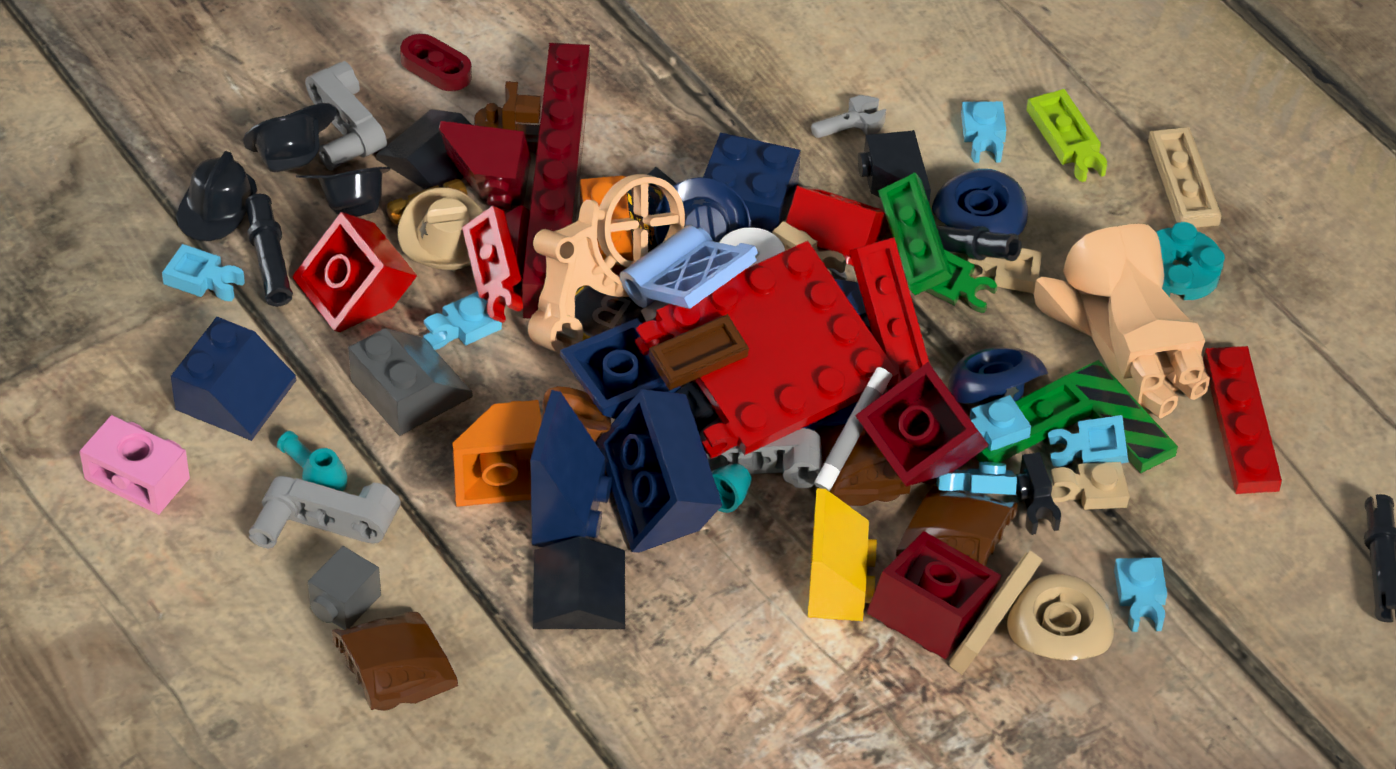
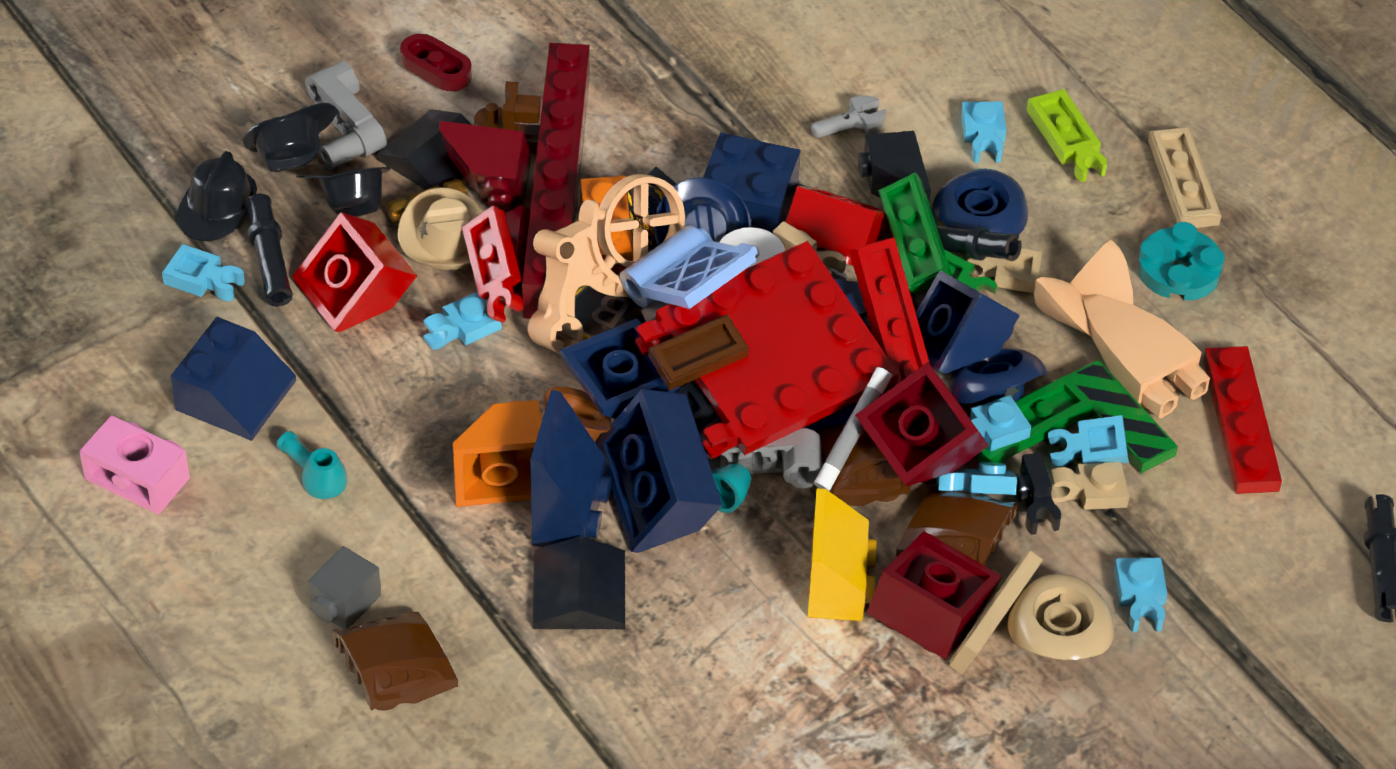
(318, 506): light grey beam -> none
(404, 379): dark grey slope -> none
(961, 324): none -> dark blue slope
(1144, 322): light nougat hips -> none

